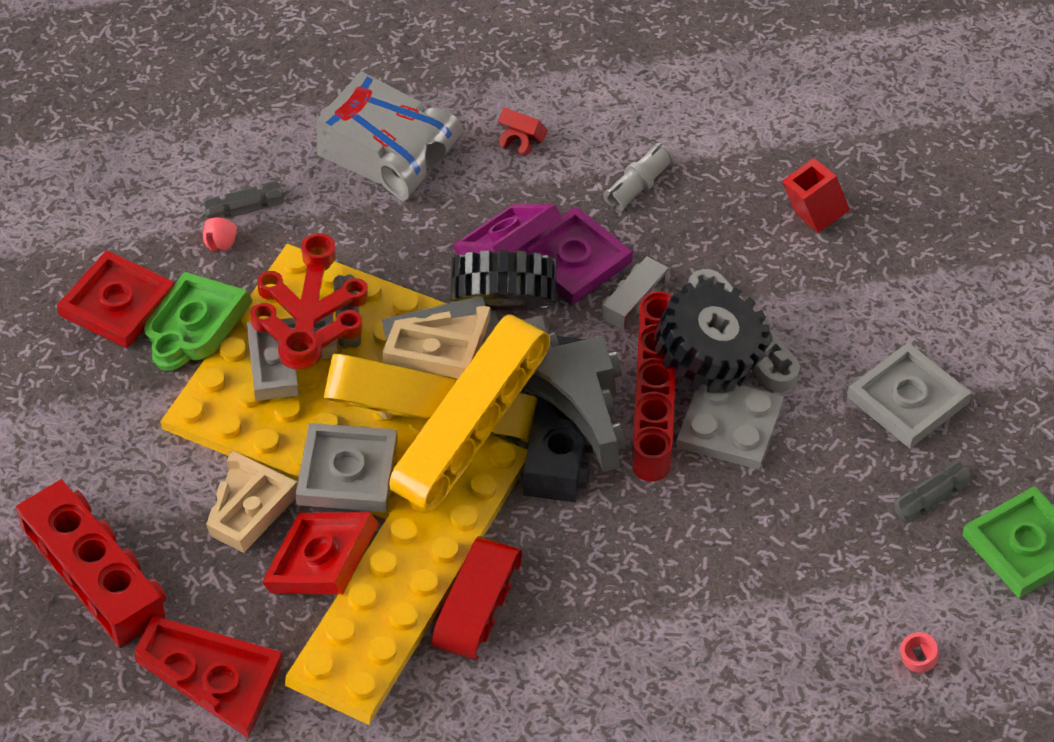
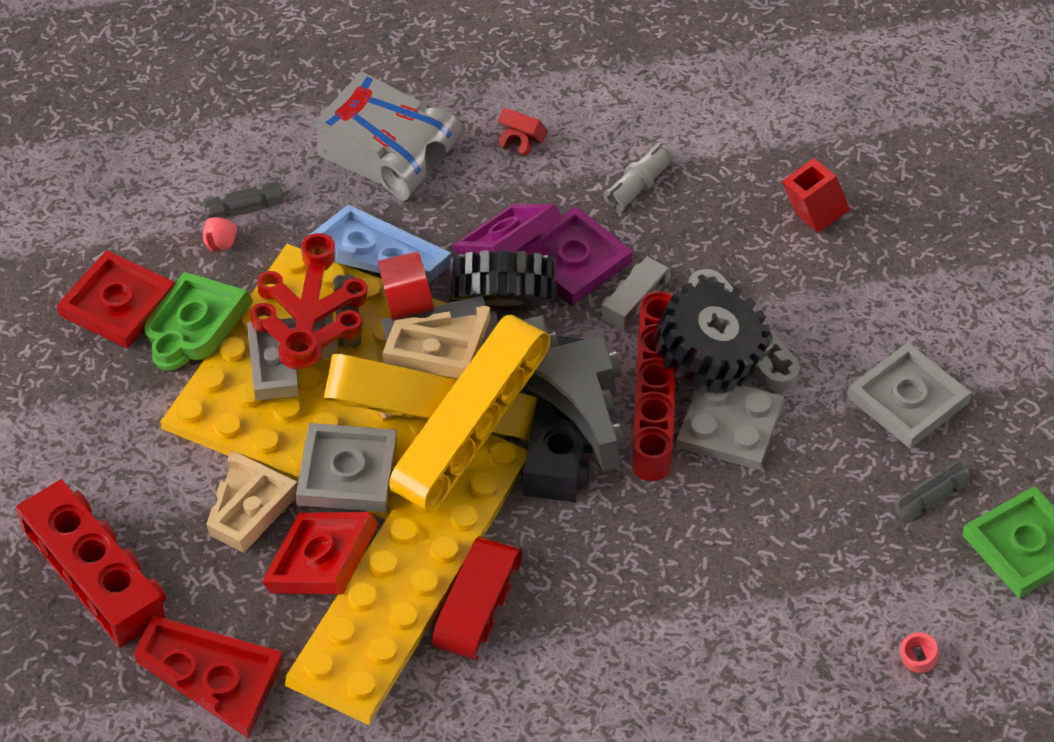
(366, 239): none -> light blue wing
(405, 286): none -> red beam

